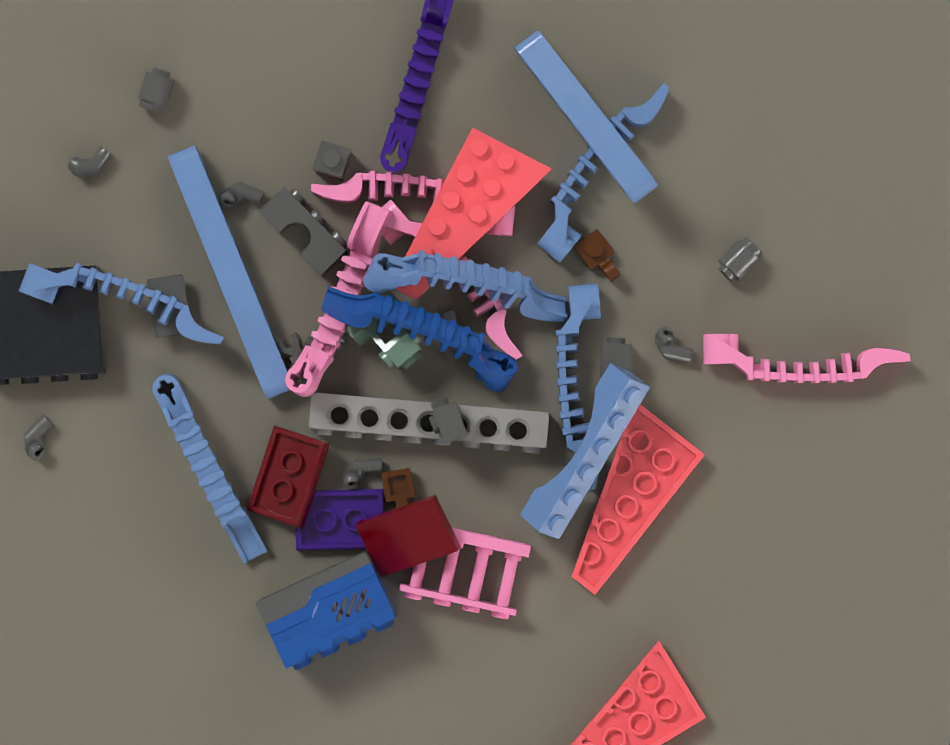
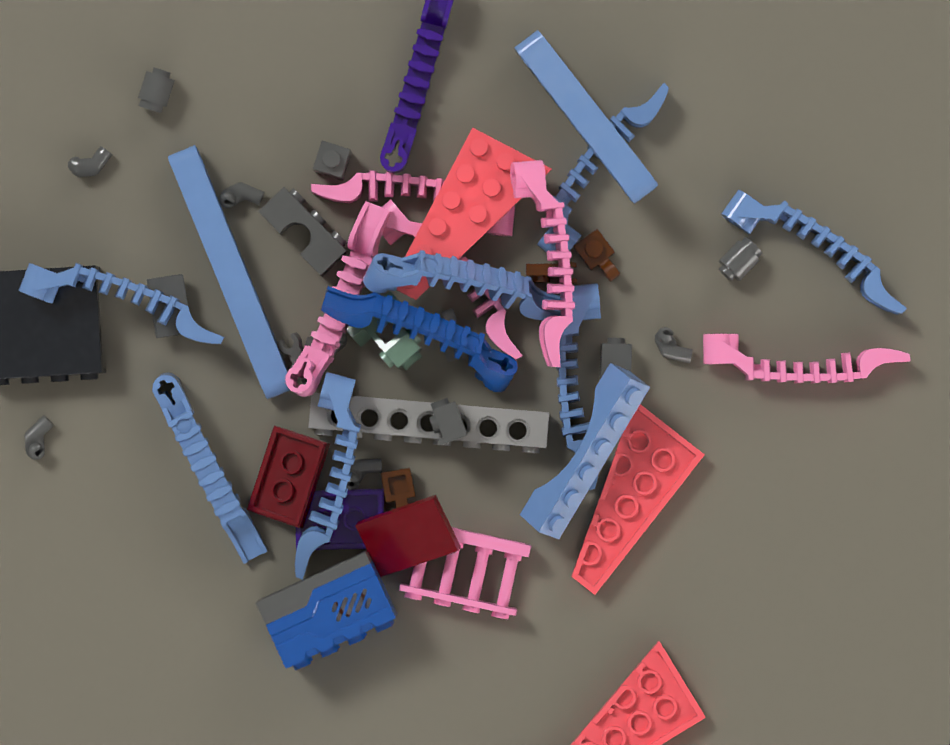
(335, 396): none -> medium blue piece
(530, 181): none -> bright pink piece
(539, 272): none -> reddish brown plate
(747, 212): none -> medium blue piece

